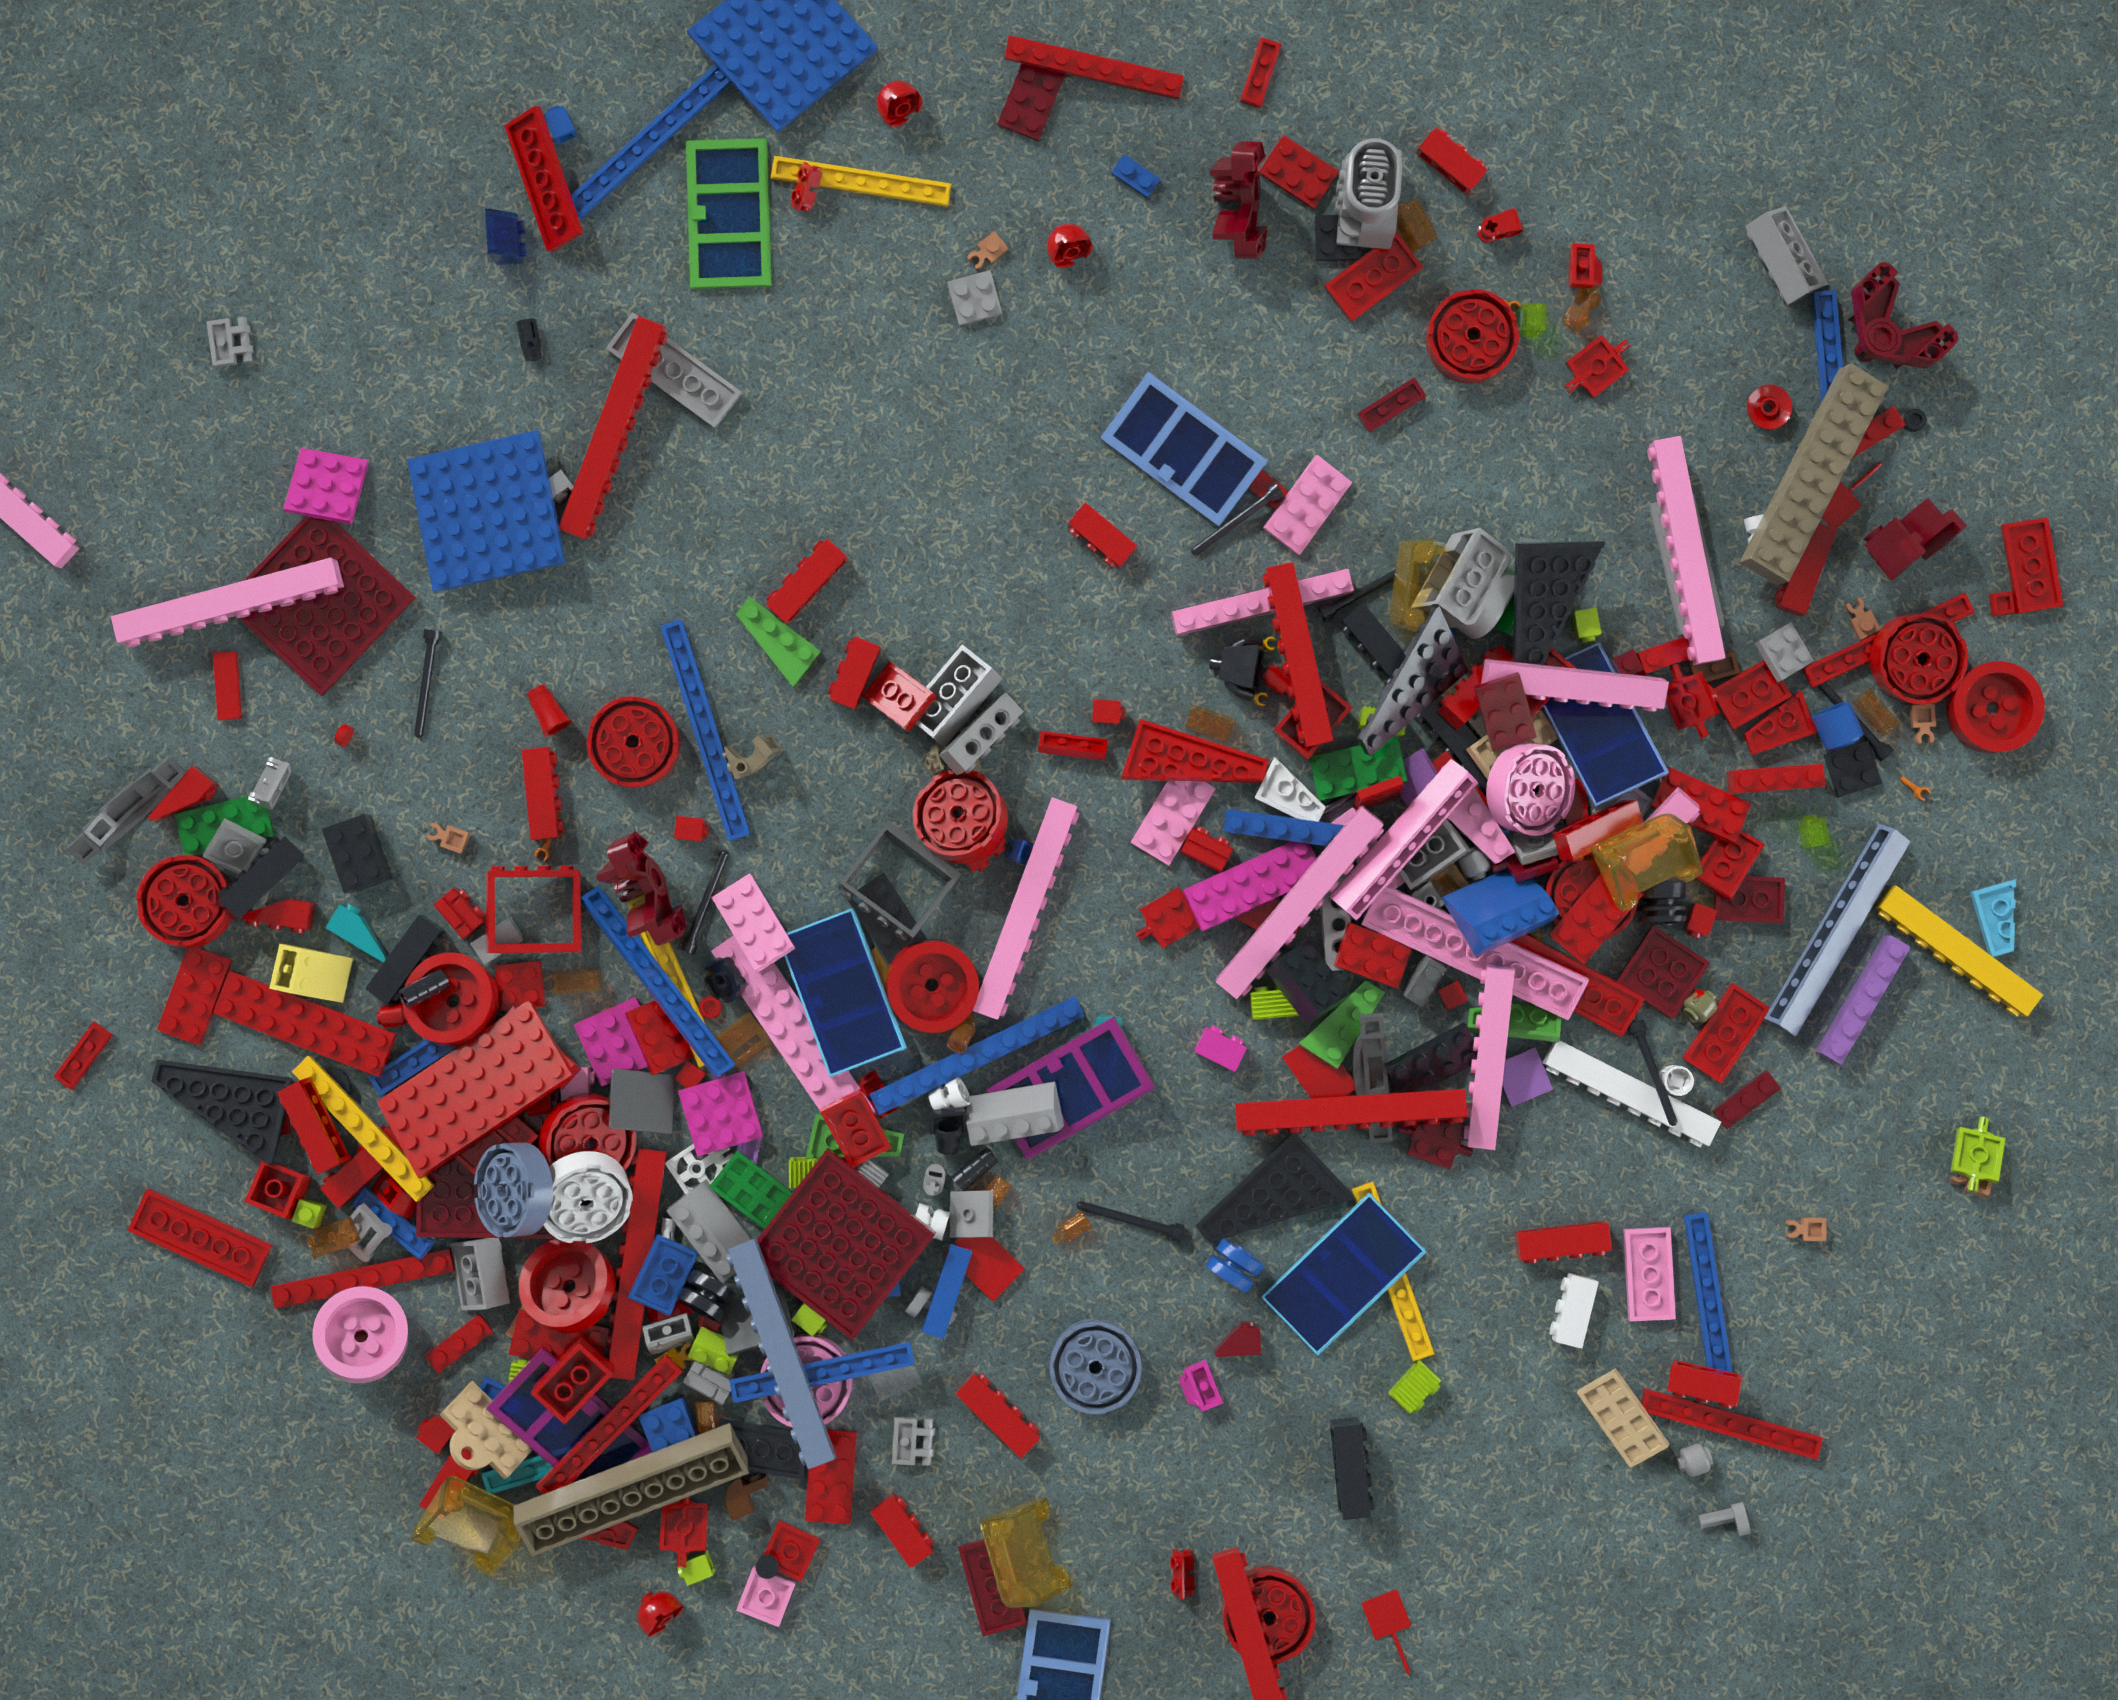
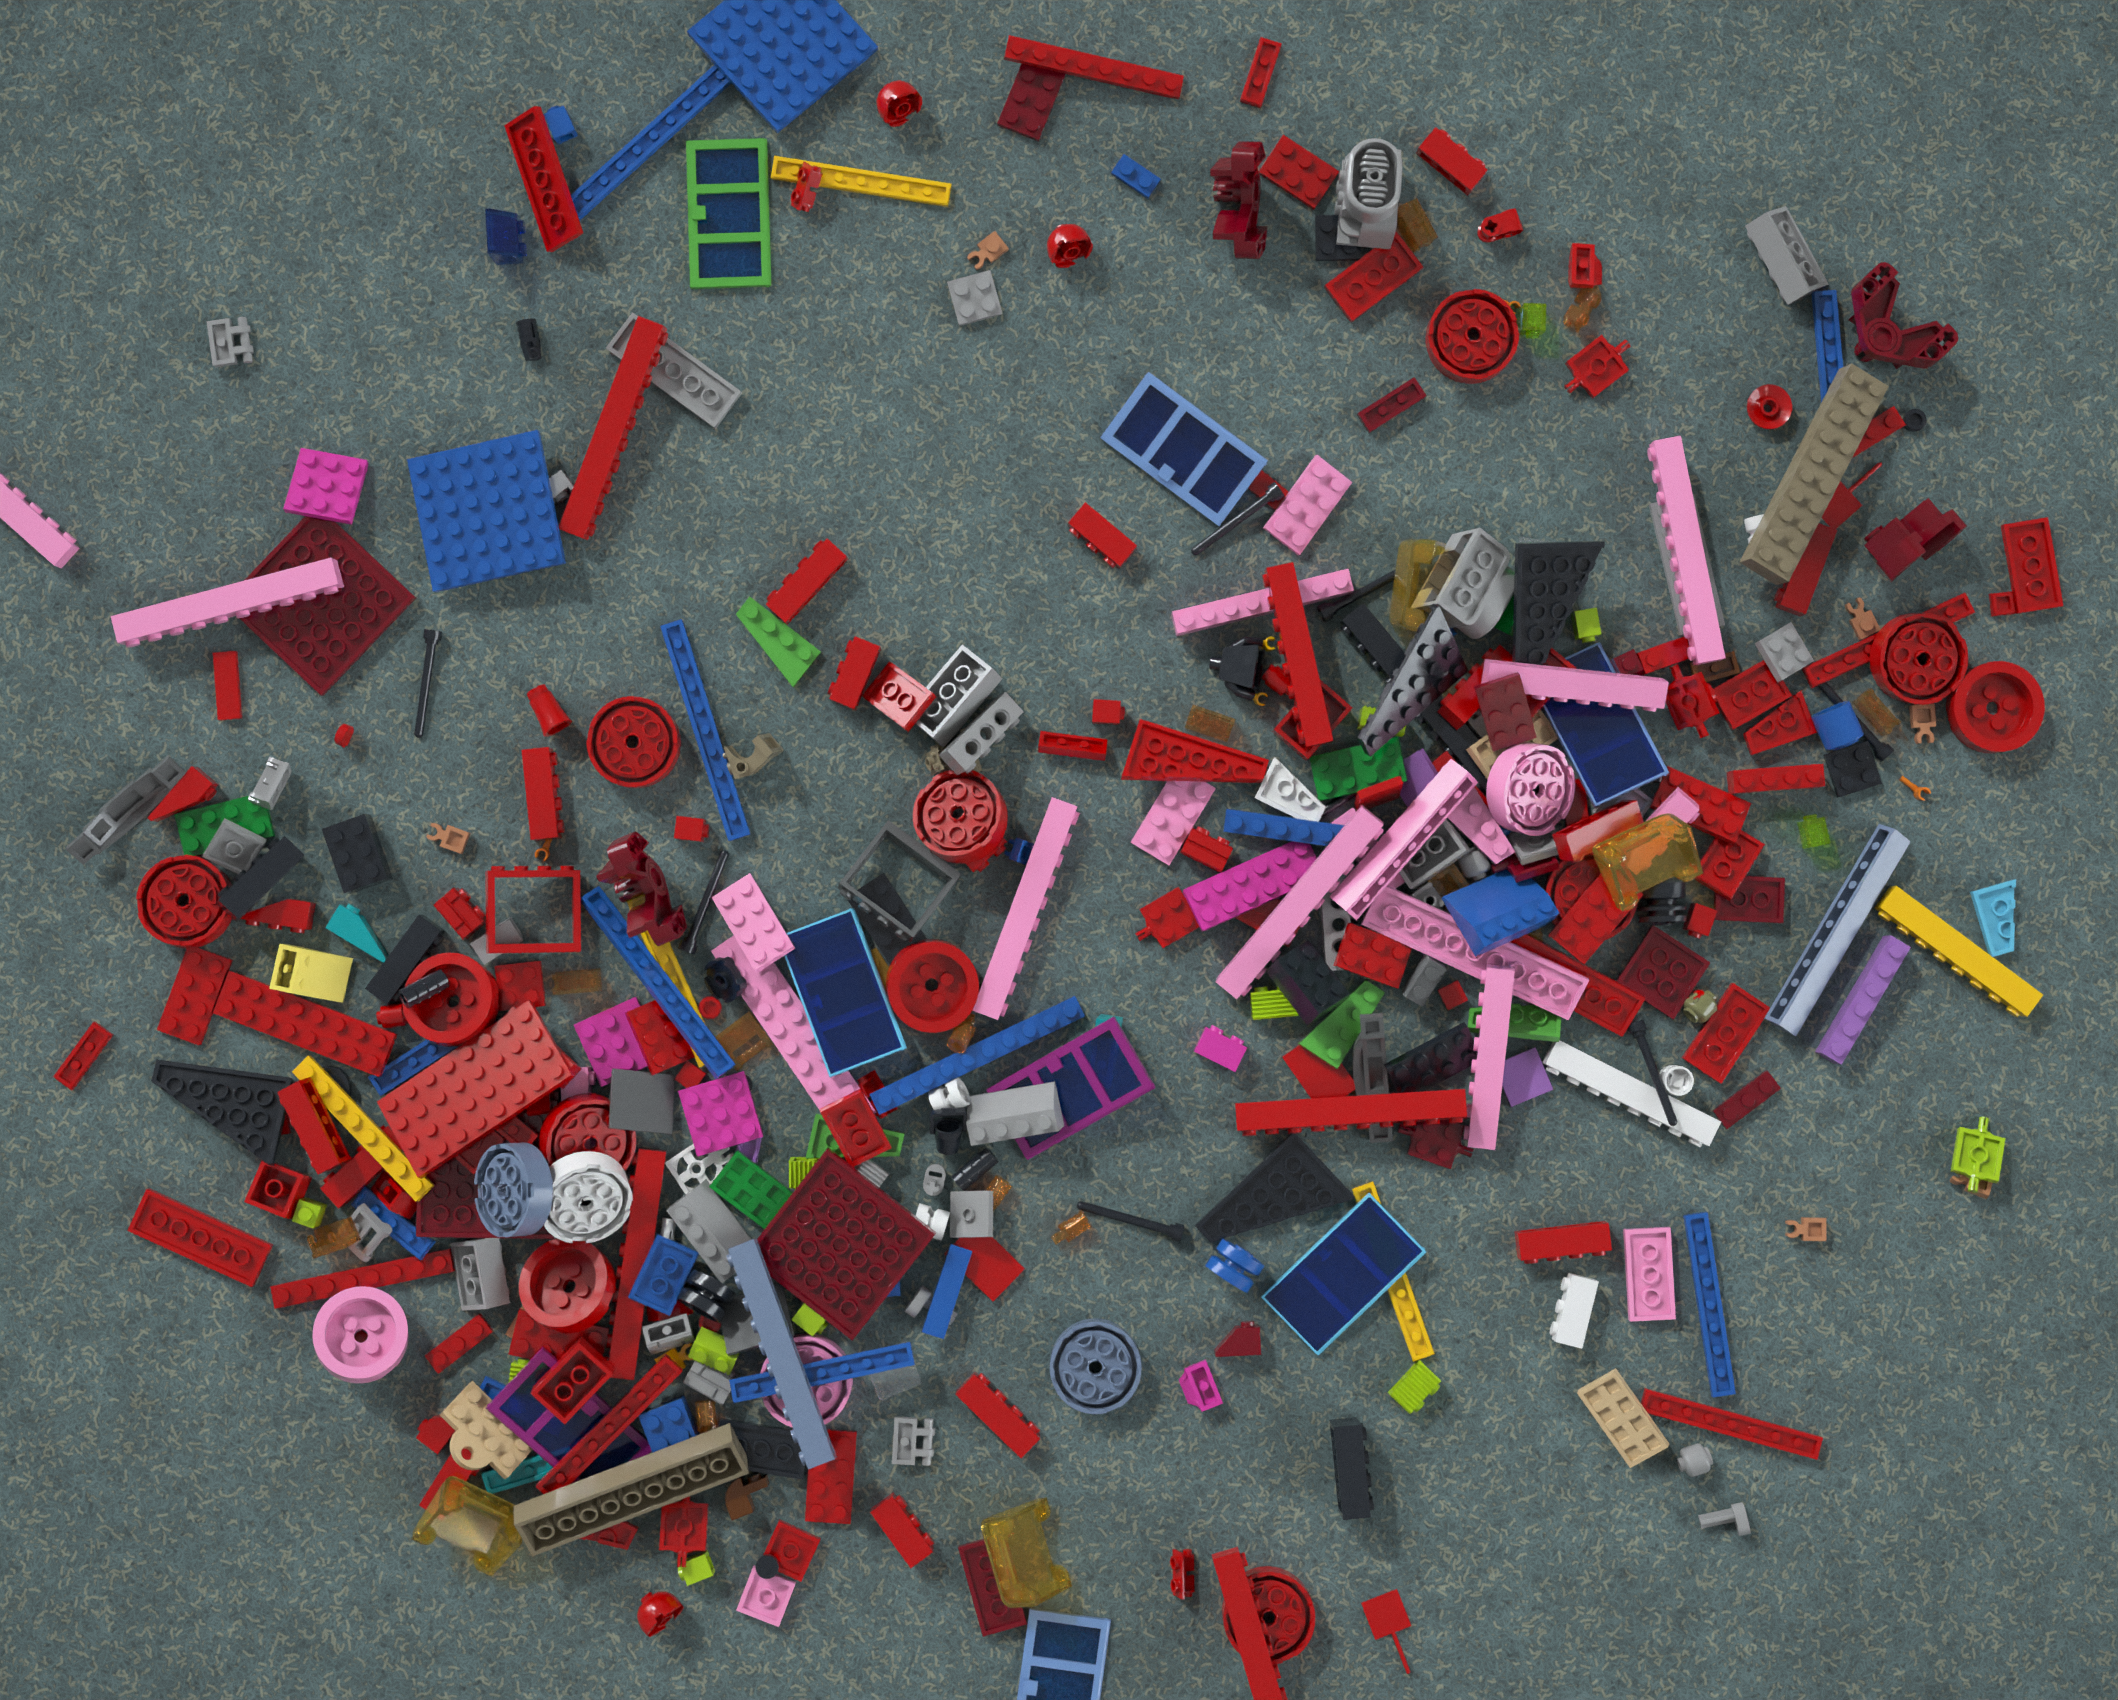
(1705, 1383): red brick -> none

